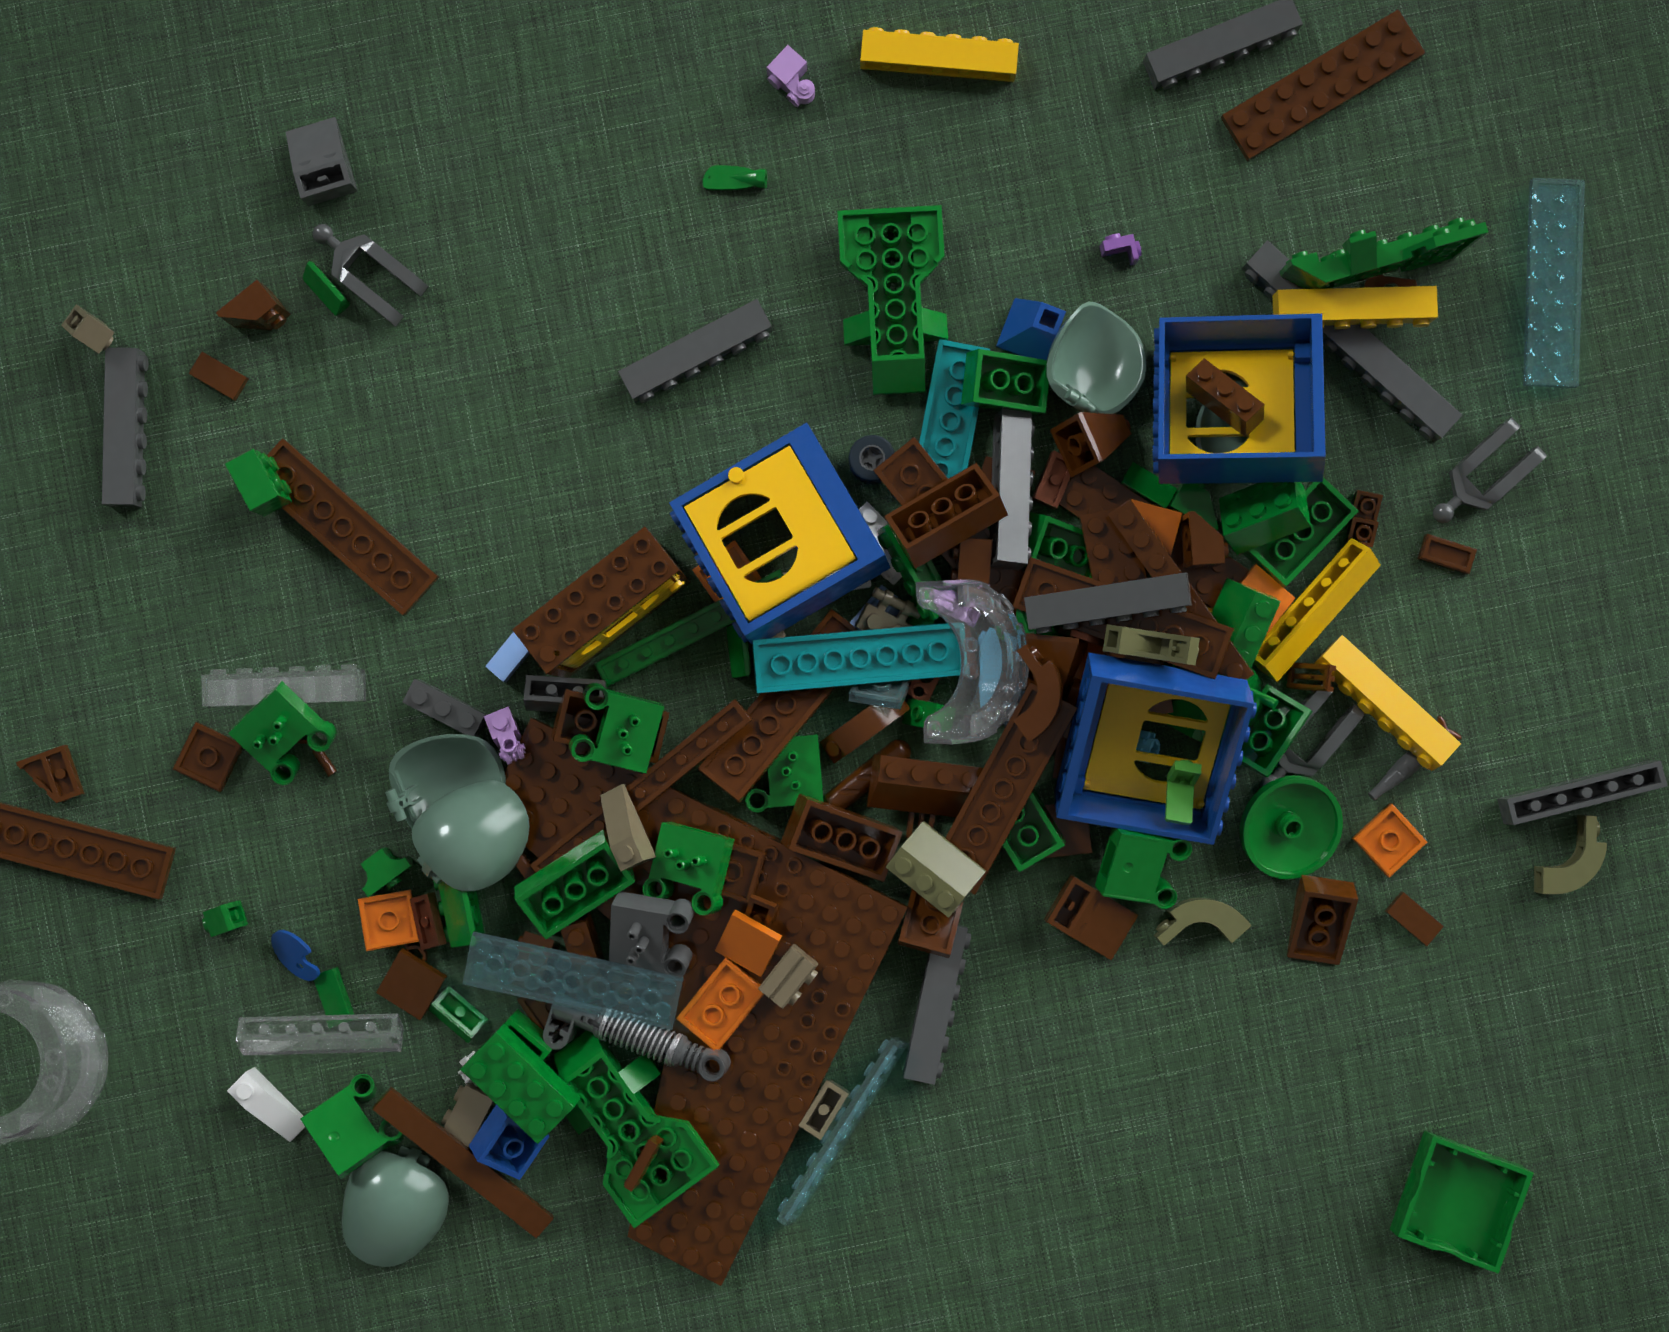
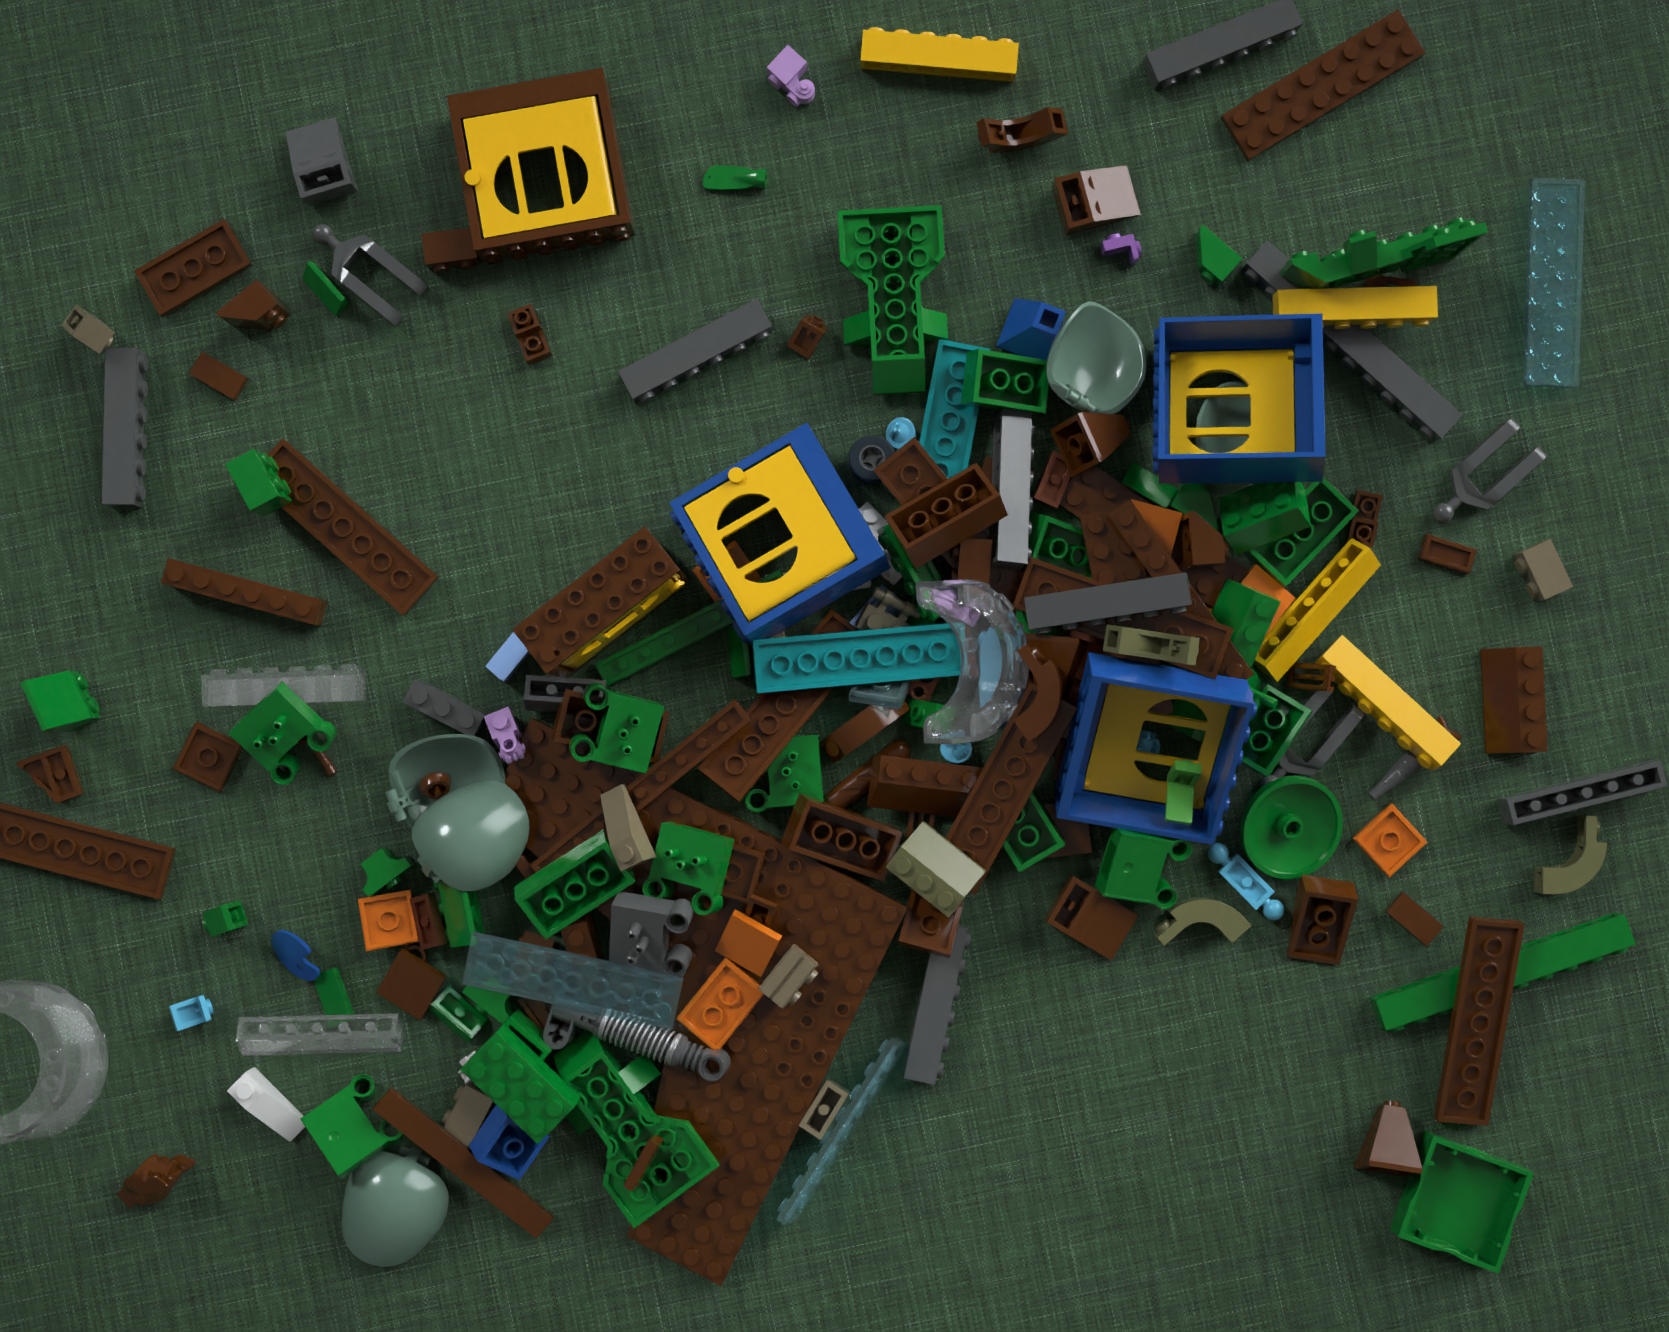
(61, 701): none -> green slope
(153, 1180): none -> reddish brown piece
(191, 1012): none -> medium azure bracket
(193, 268): none -> reddish brown plate
(244, 592): none -> reddish brown brick
(435, 785): none -> reddish brown hat
(449, 250): none -> reddish brown brick
(490, 1002): none -> green brick
(529, 334): none -> reddish brown slope
(531, 118): none -> door
(807, 335): none -> reddish brown bracket
(900, 432): none -> medium azure hat
(956, 752): none -> medium azure hat
(1022, 133): none -> reddish brown arch
(1095, 198): none -> slope
(1214, 257): none -> green slope
(1225, 397): reddish brown brick -> none
(1246, 881): none -> medium azure plate
(1389, 1144): none -> reddish brown slope
(1478, 1020): none -> reddish brown plate
(1513, 700): none -> reddish brown slope
(1536, 961): none -> green brick
(1542, 570): none -> dark tan brick

